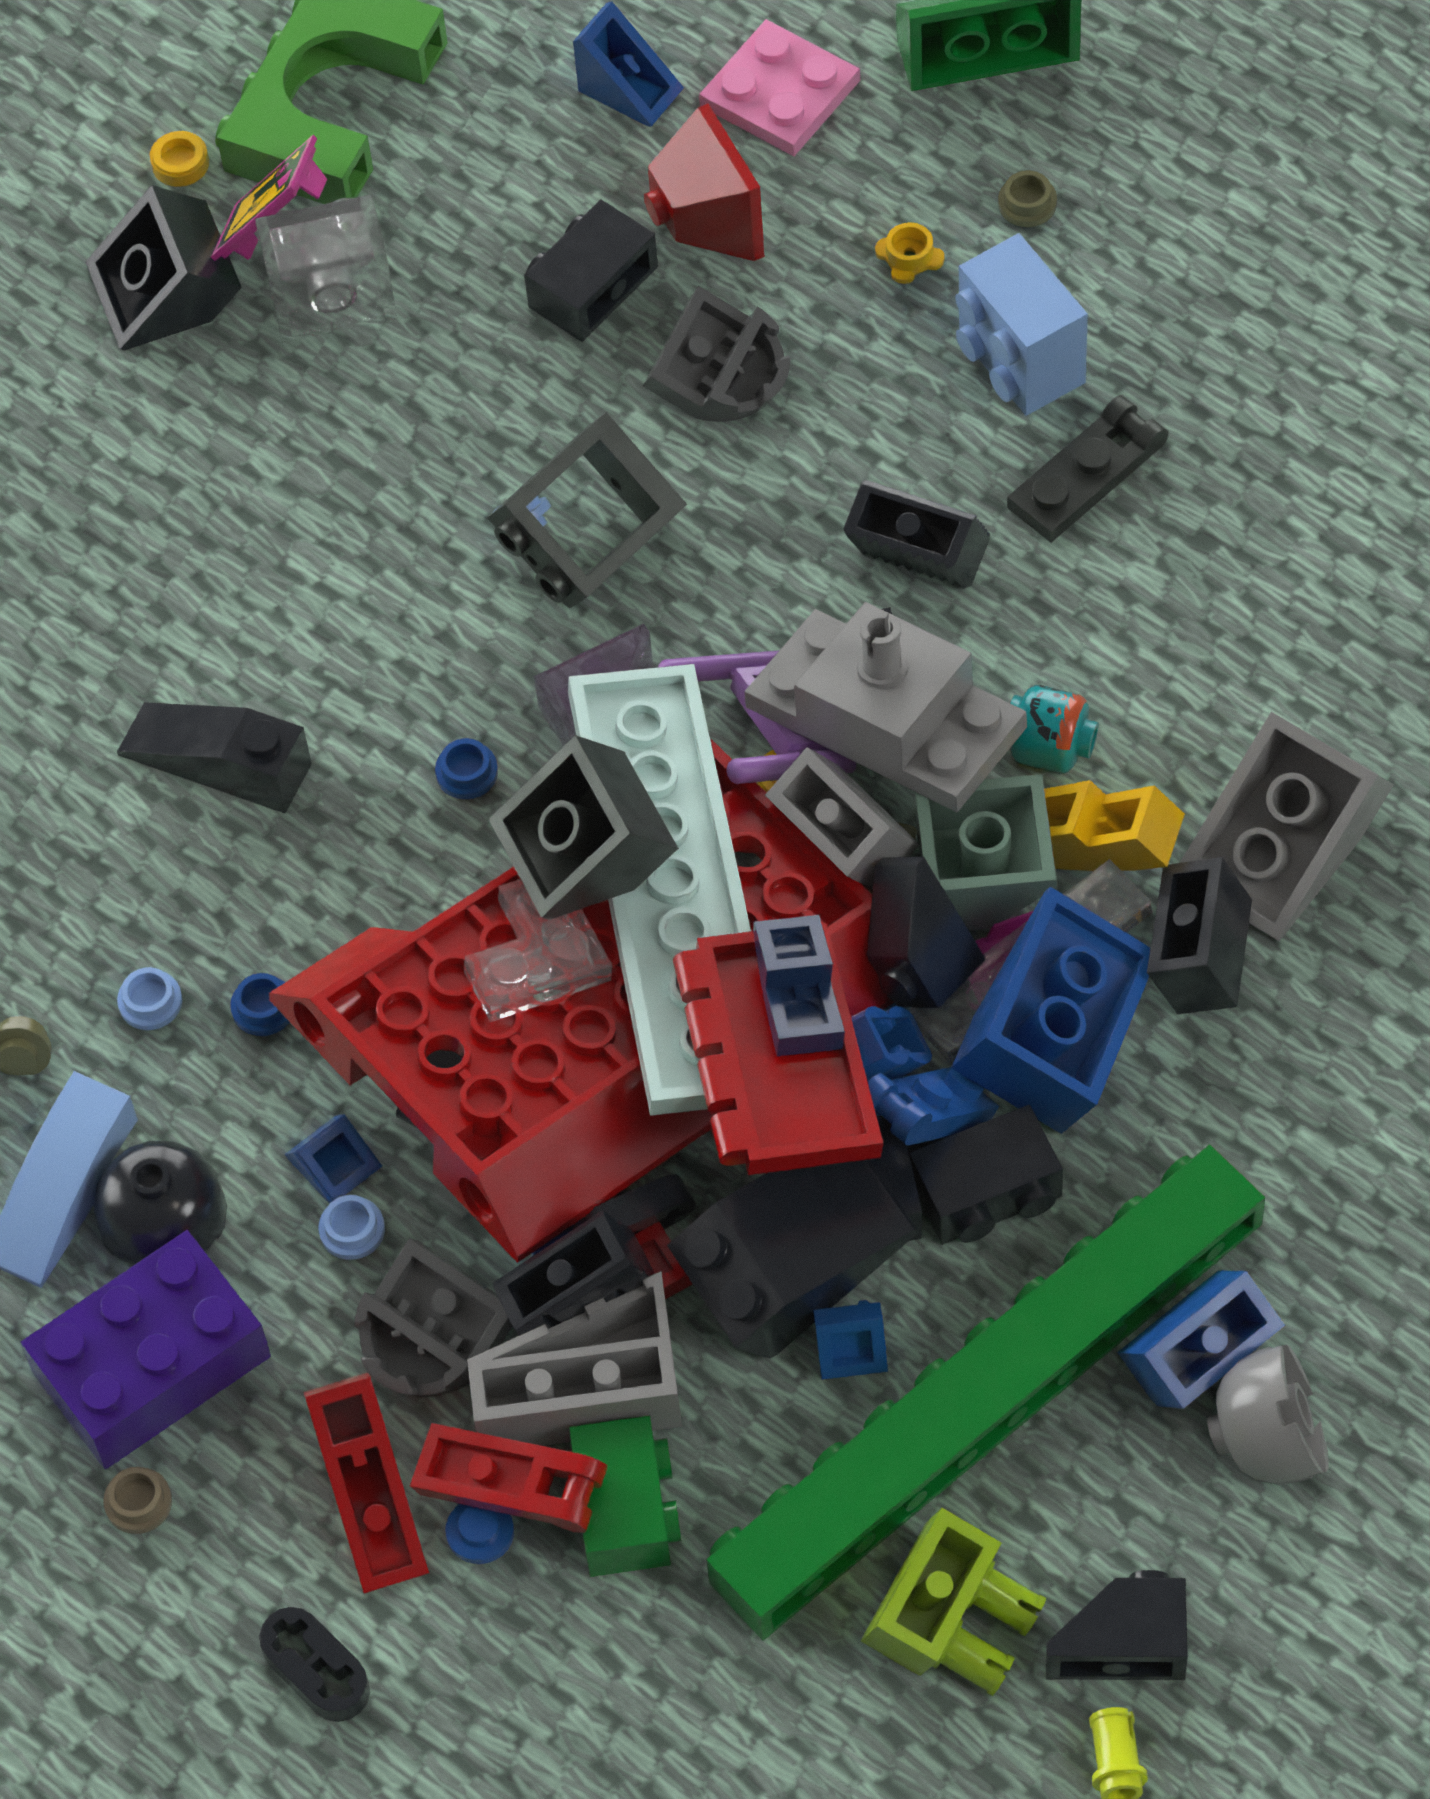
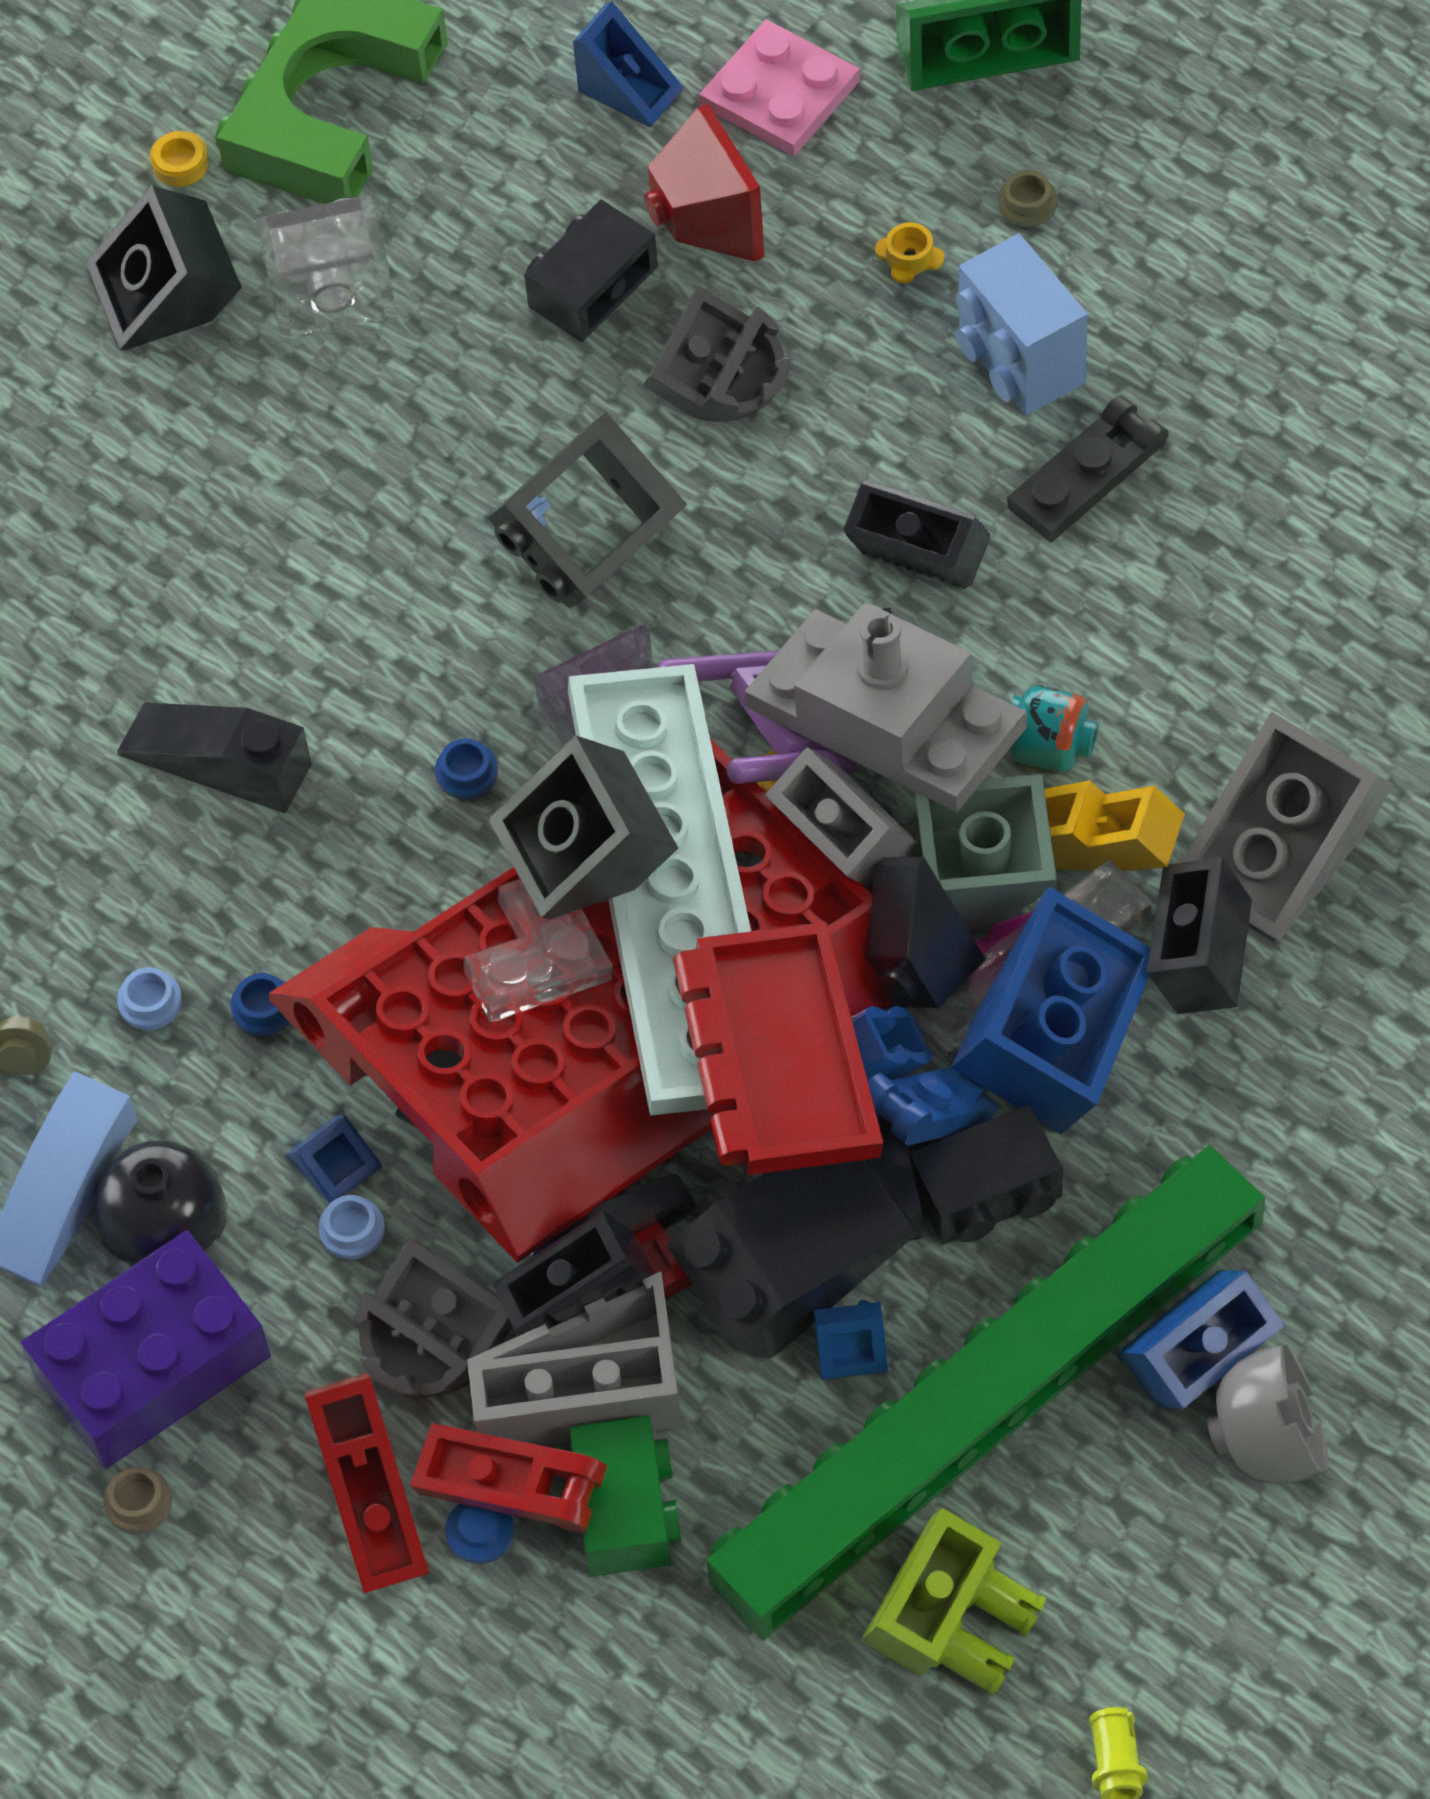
(269, 198): dark pink piece -> none
(303, 1675): black beam -> none
(798, 985): dark blue slope -> none
(1125, 1633): black slope -> none

